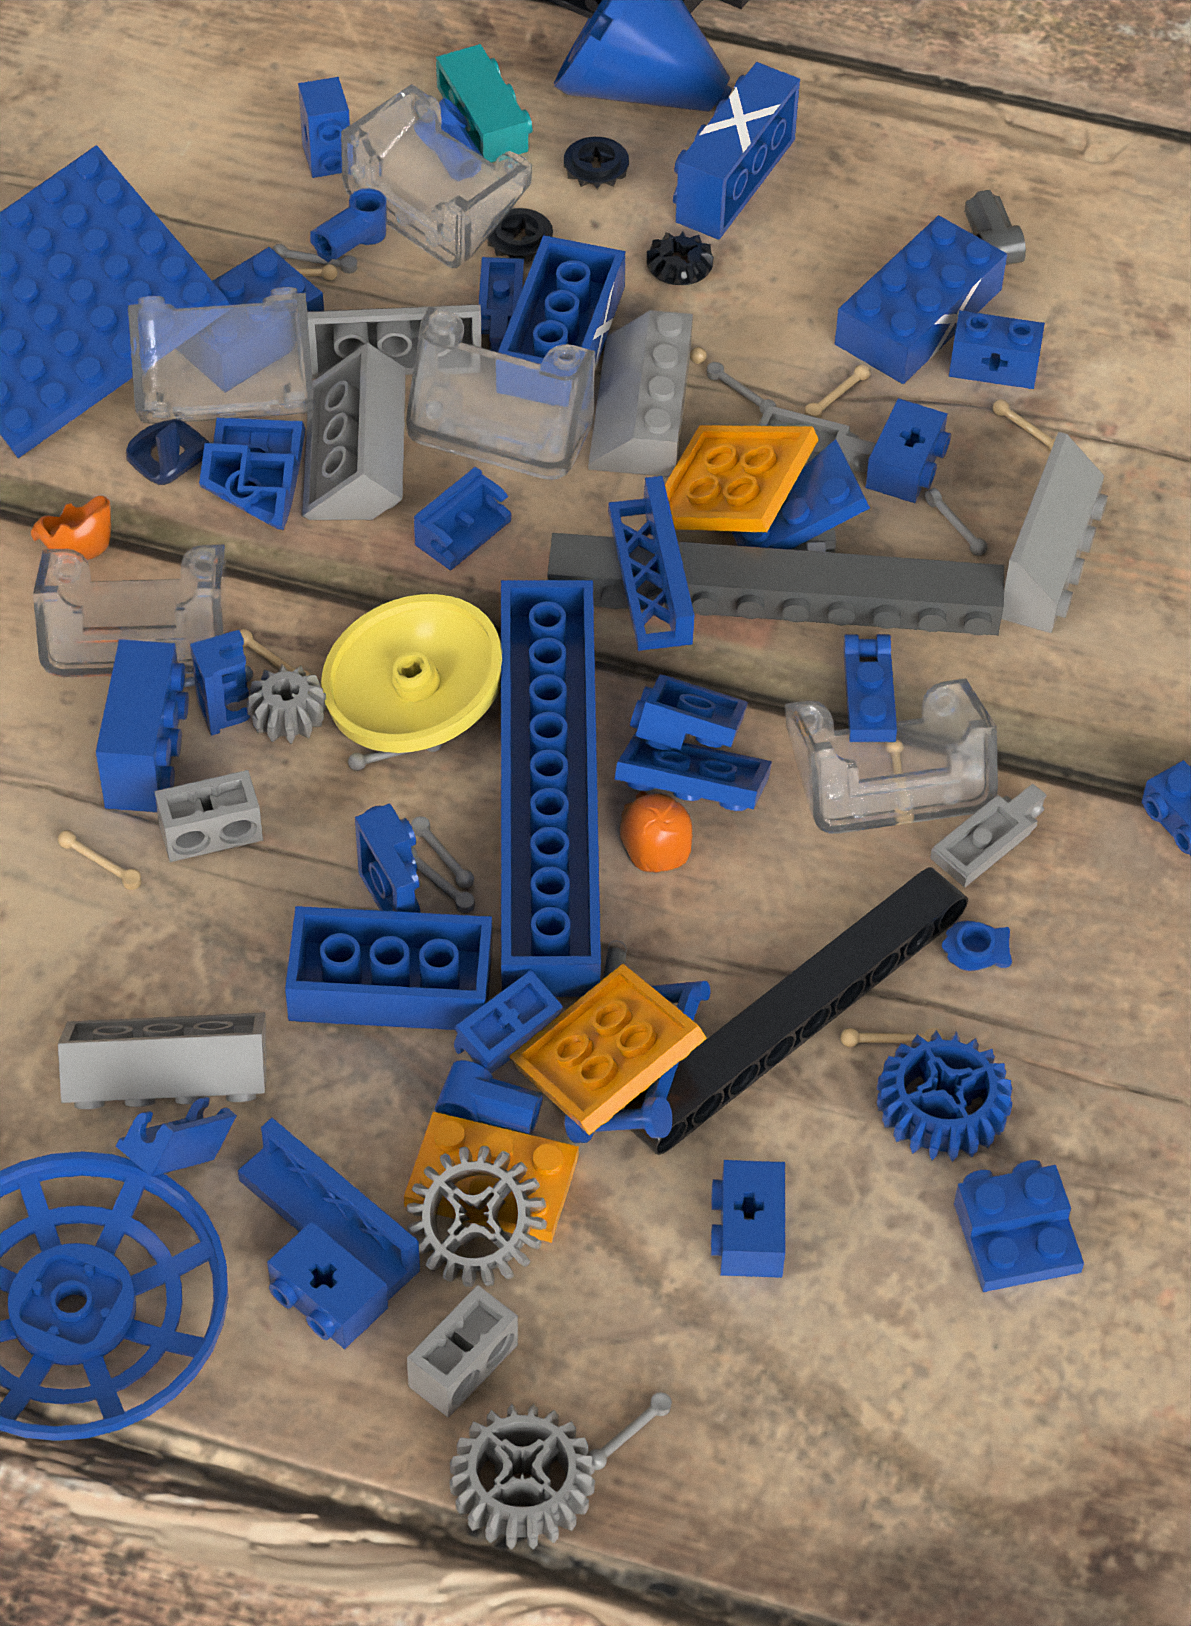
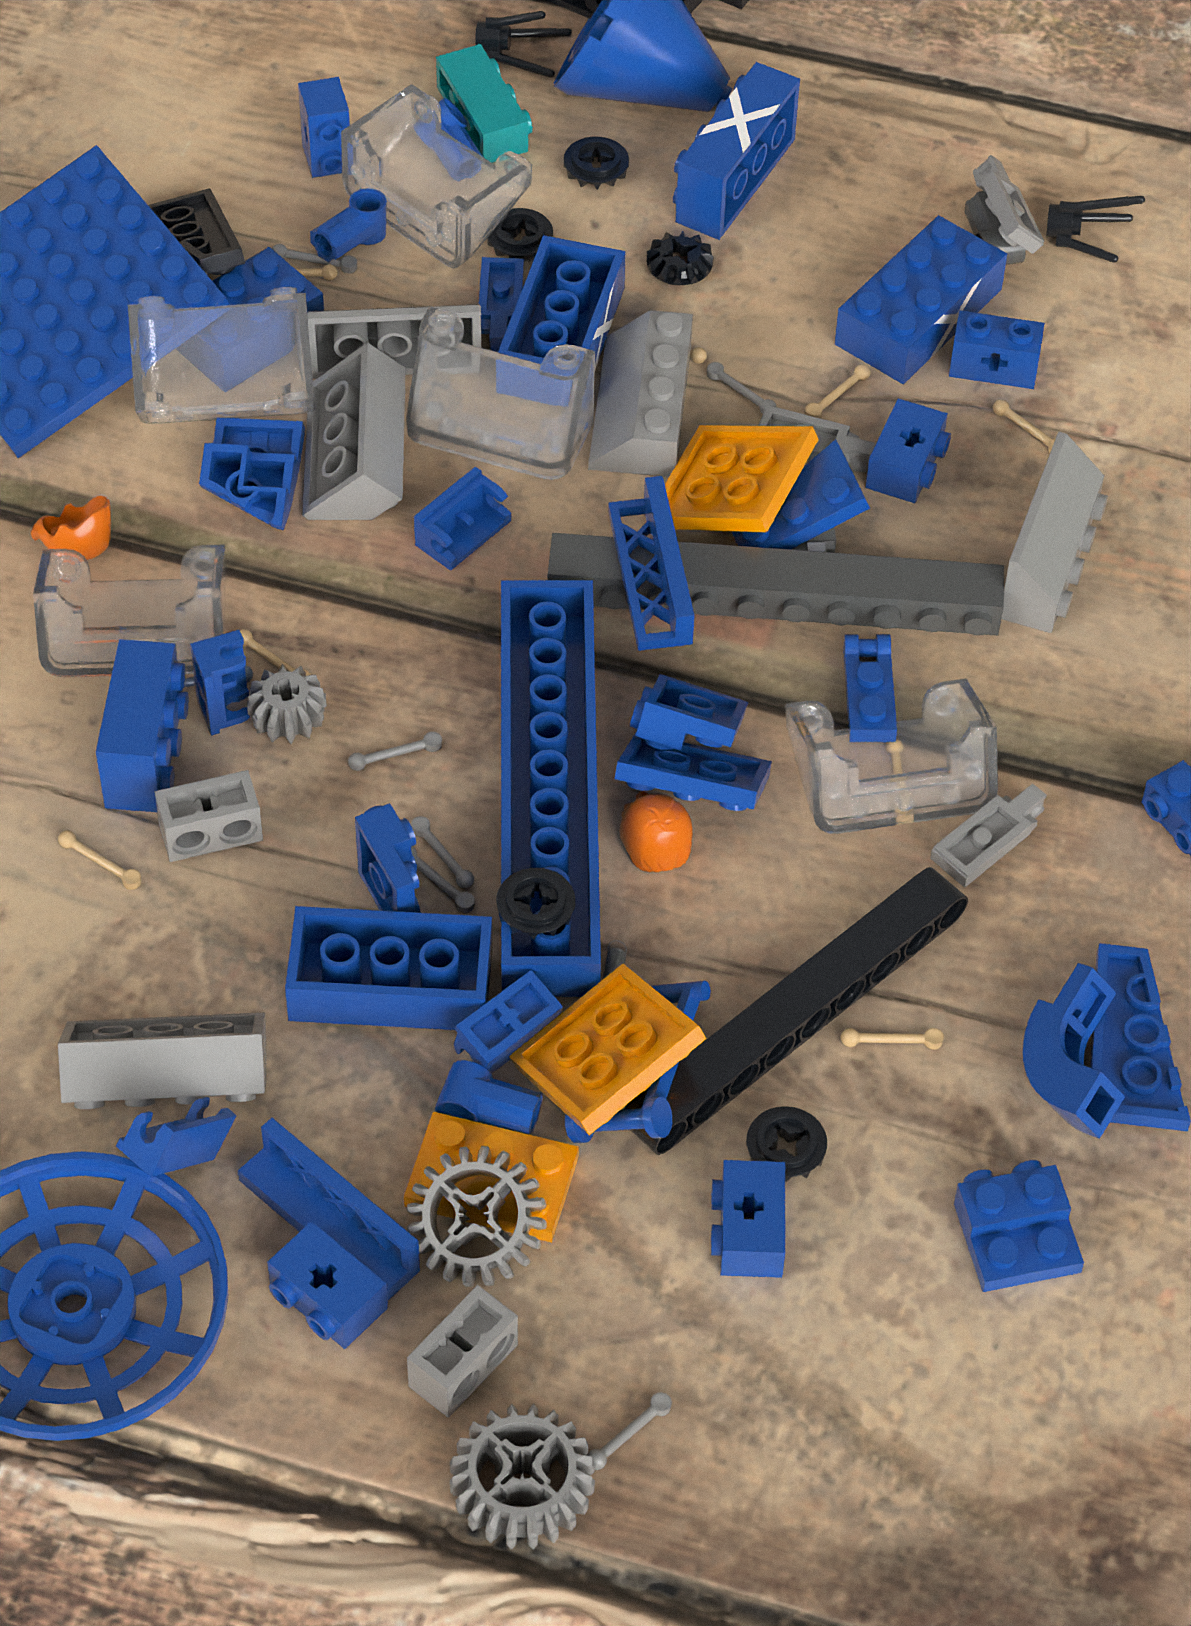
(168, 438): dark blue piece -> none
(202, 230): none -> black wing
(413, 673): light yellow dish -> none
(496, 36): none -> black plant
(516, 896): none -> black gear
(792, 1125): none -> black gear
(937, 1110): blue gear -> none
(977, 545): light grey hinge -> none
(977, 946): blue animal -> none
(1008, 205): none -> light grey hinge
(1056, 1049): none -> blue arch
(1067, 217): none -> black plant
(1134, 1043): none -> blue wing

